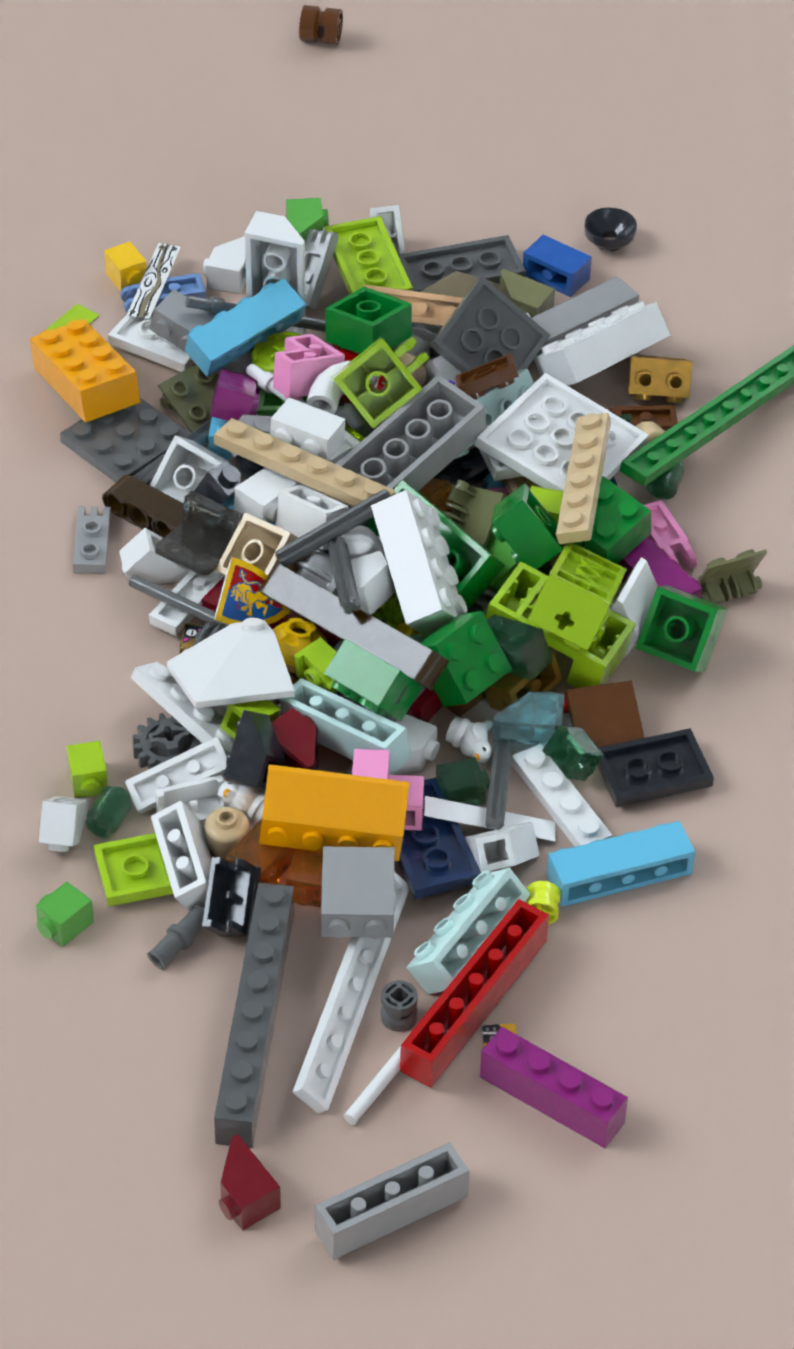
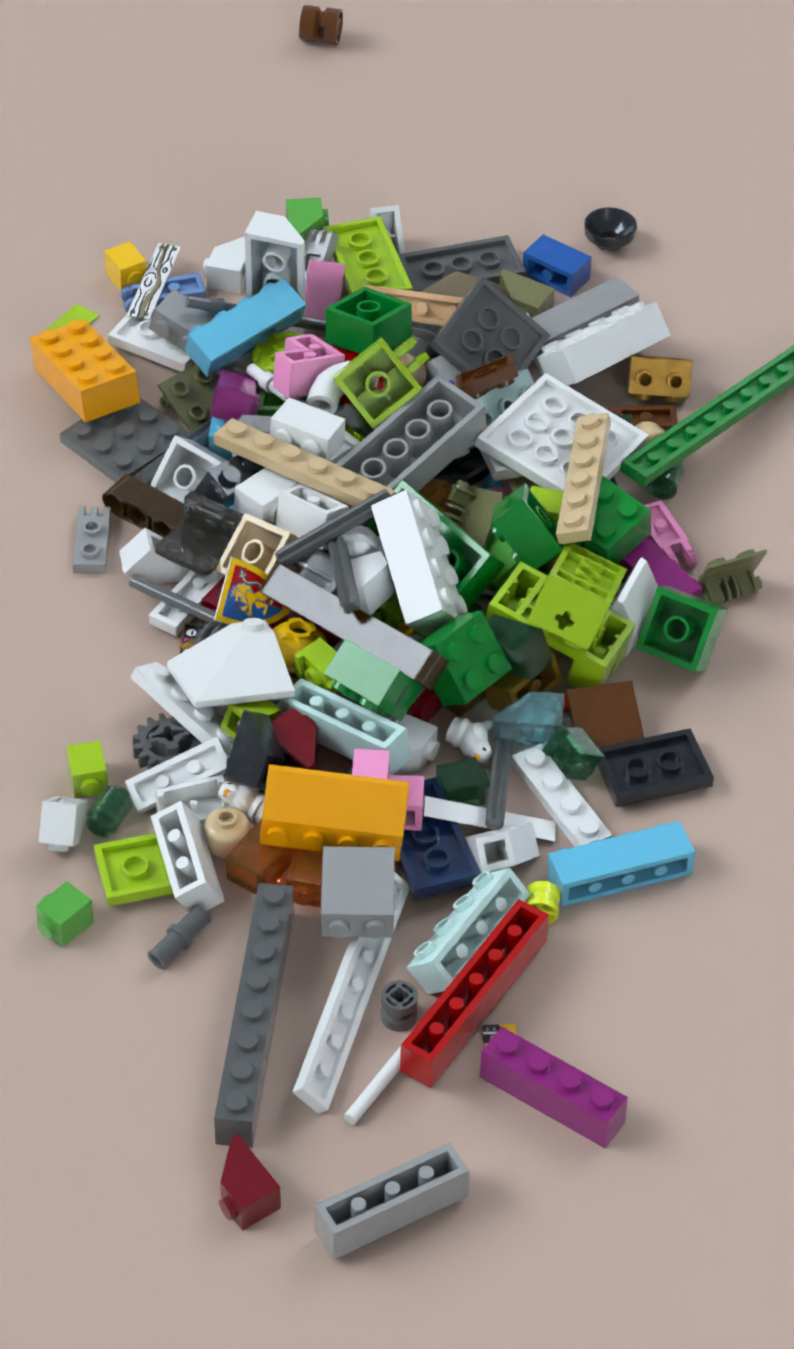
(230, 897): black hinge -> none
(322, 287): none -> bright pink slope

